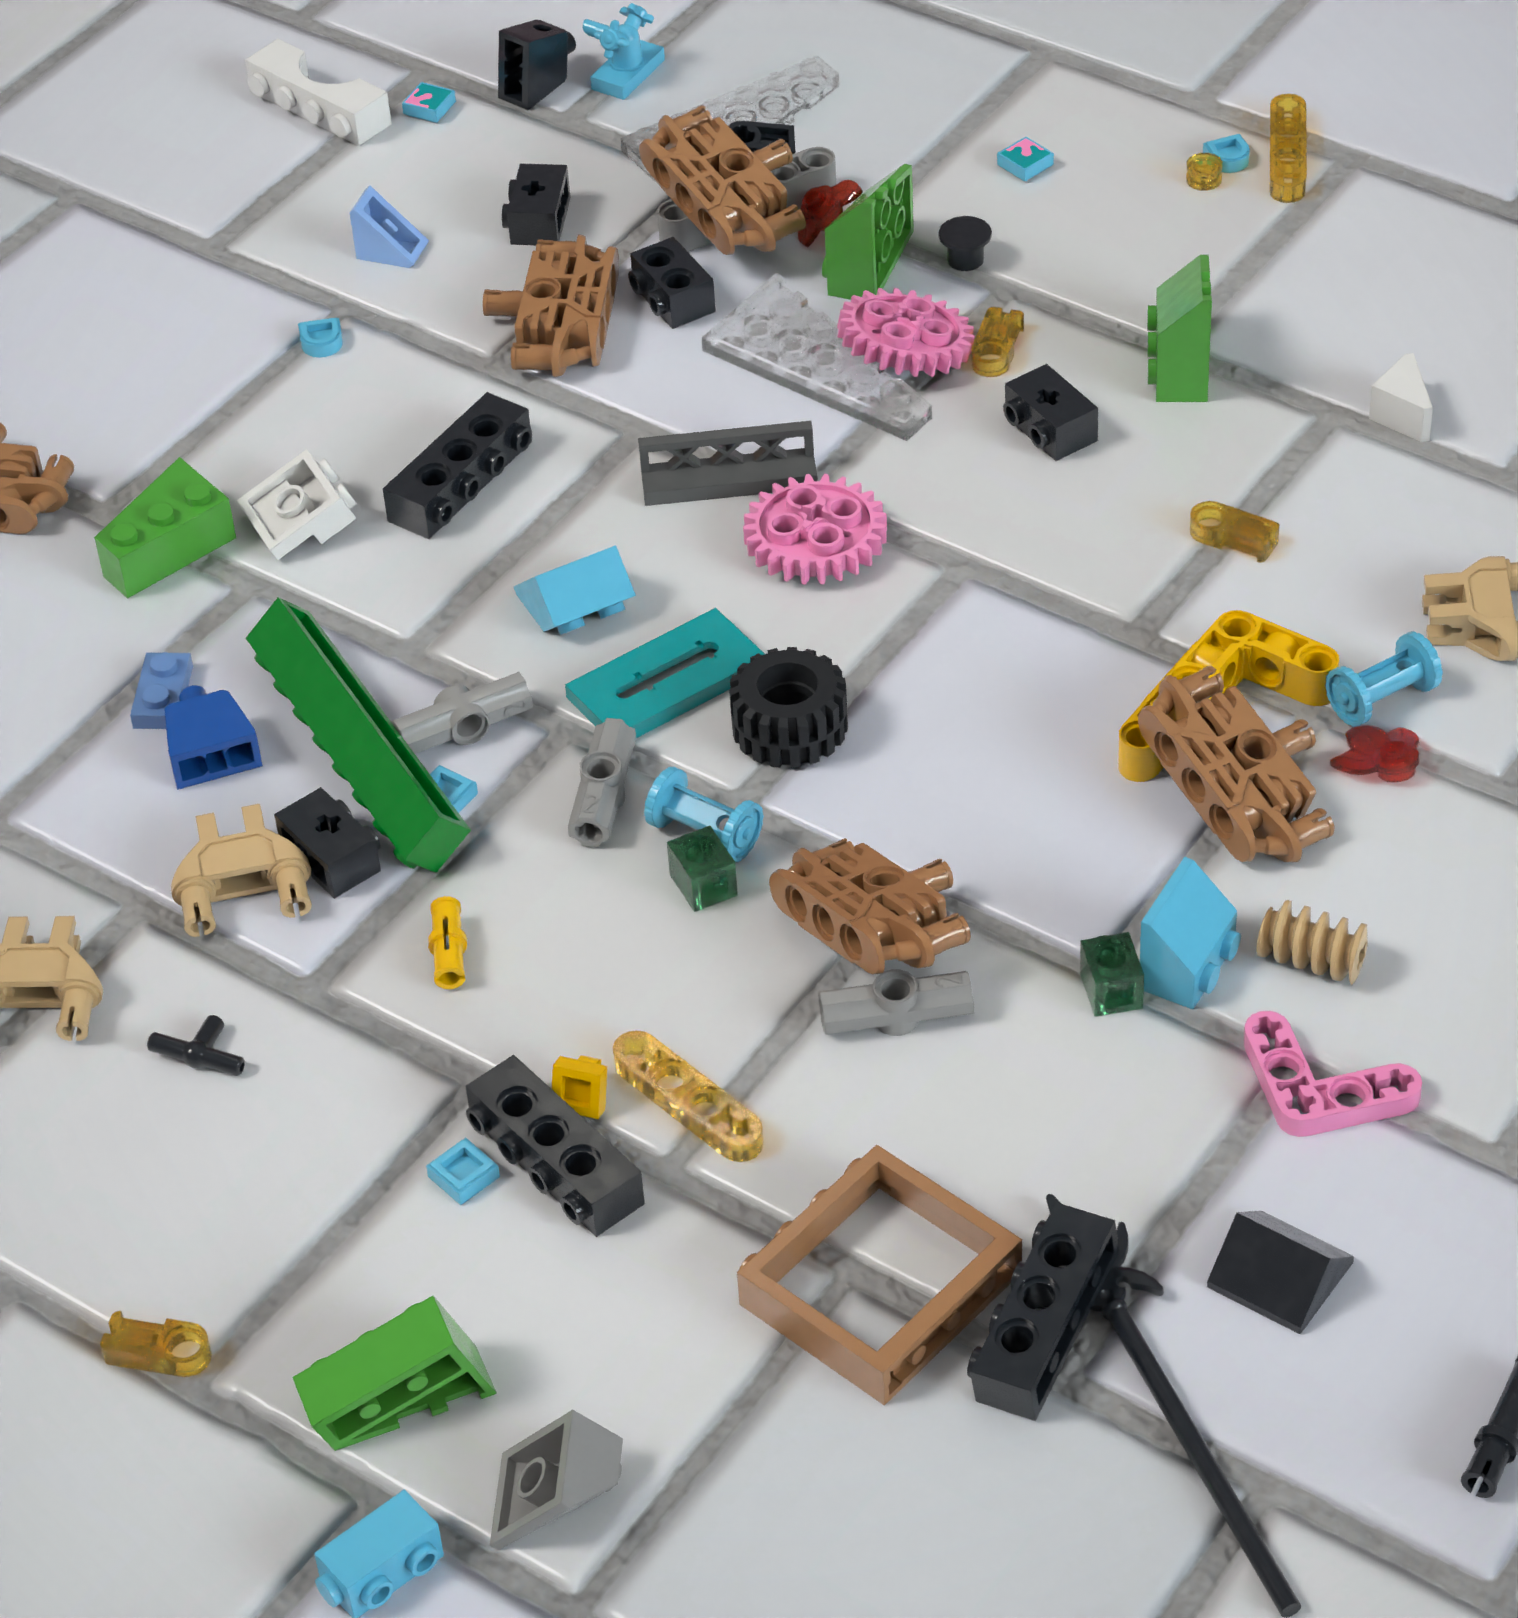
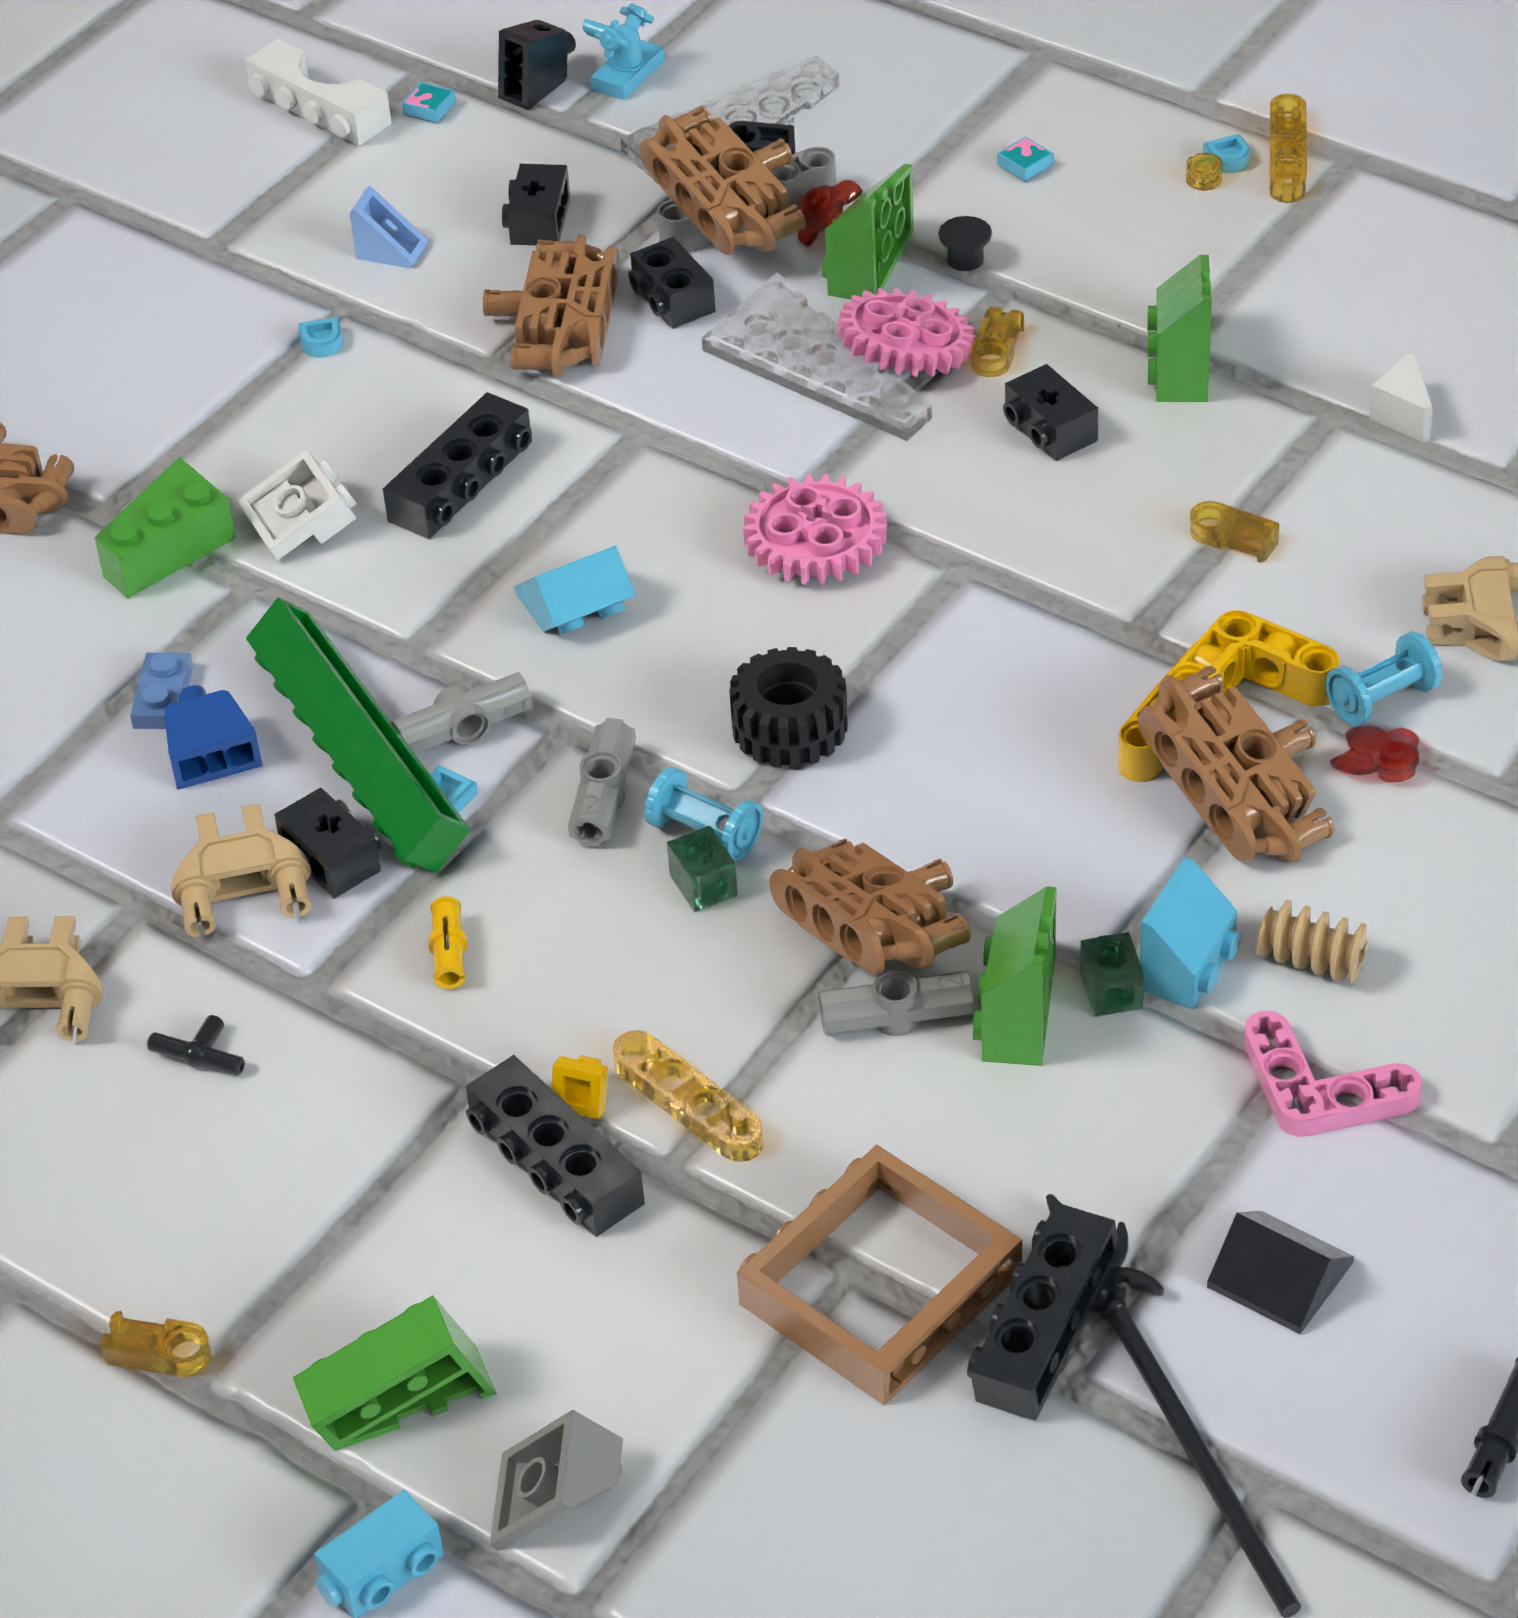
(463, 1171): medium azure tile -> none
(597, 690): teal piece -> none
(727, 471): dark grey fence -> none
(1018, 982): none -> bright green wedge

